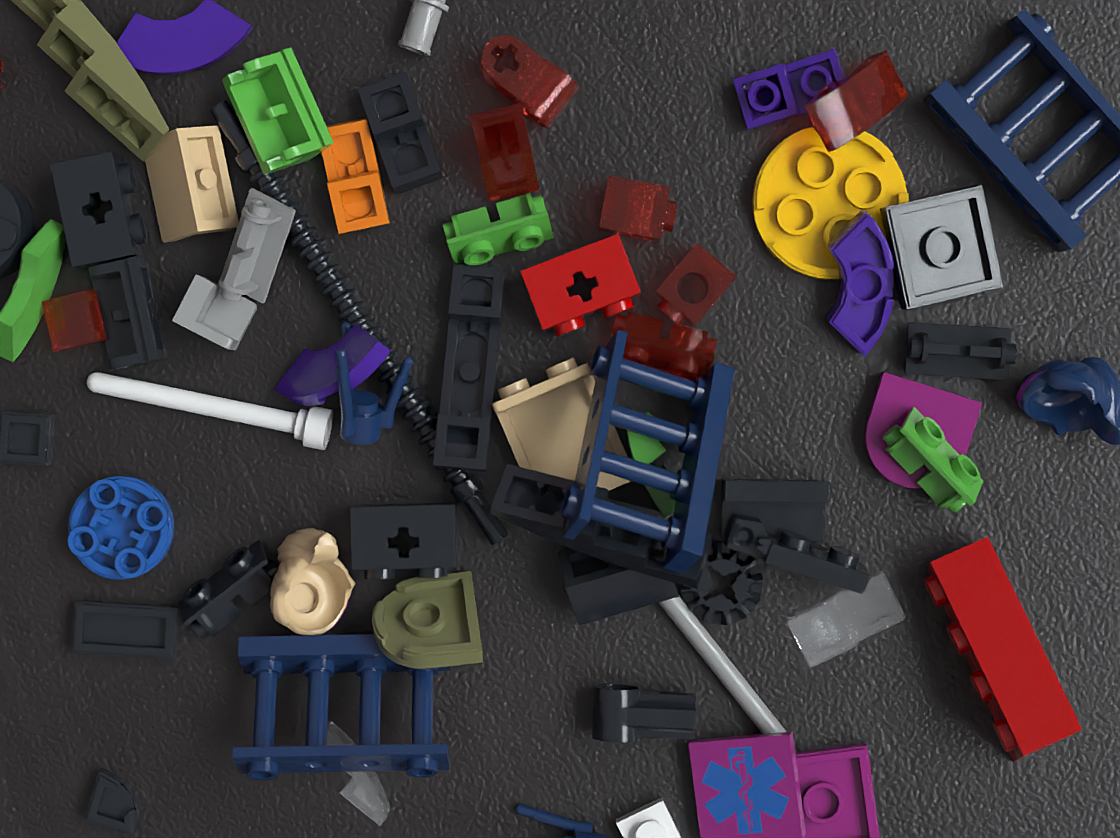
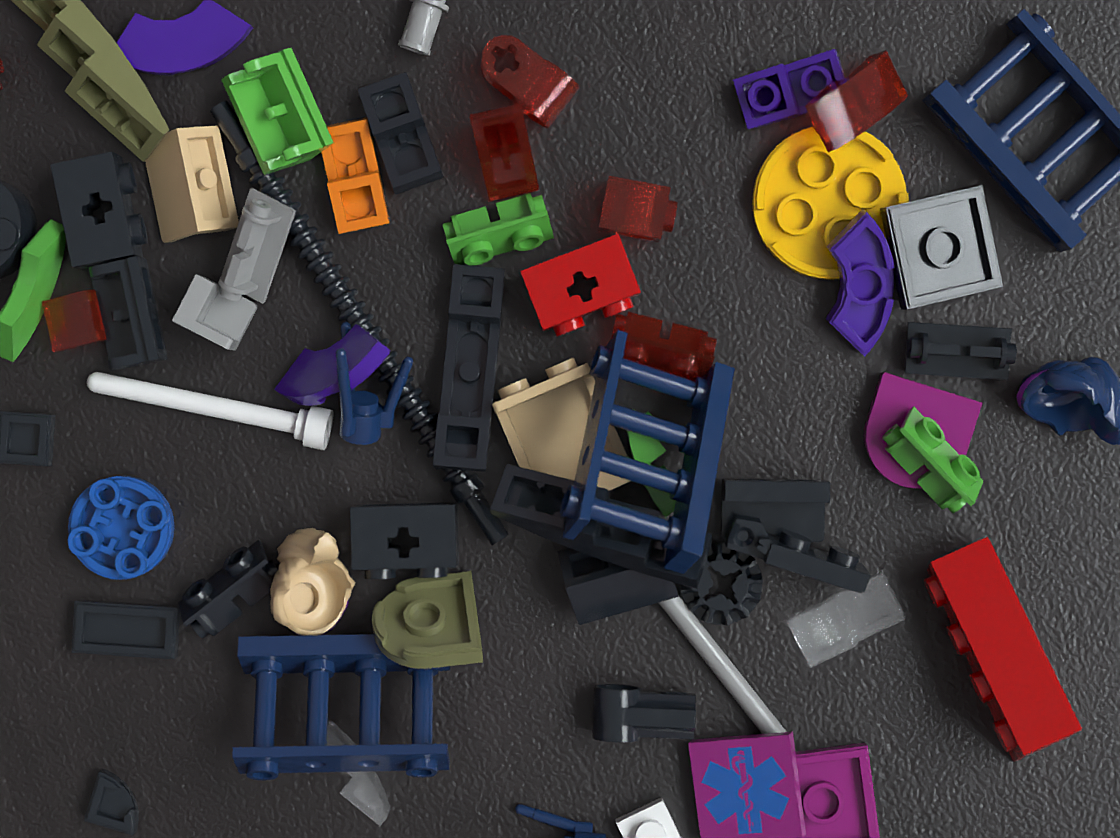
(710, 270): clear red brick -> none

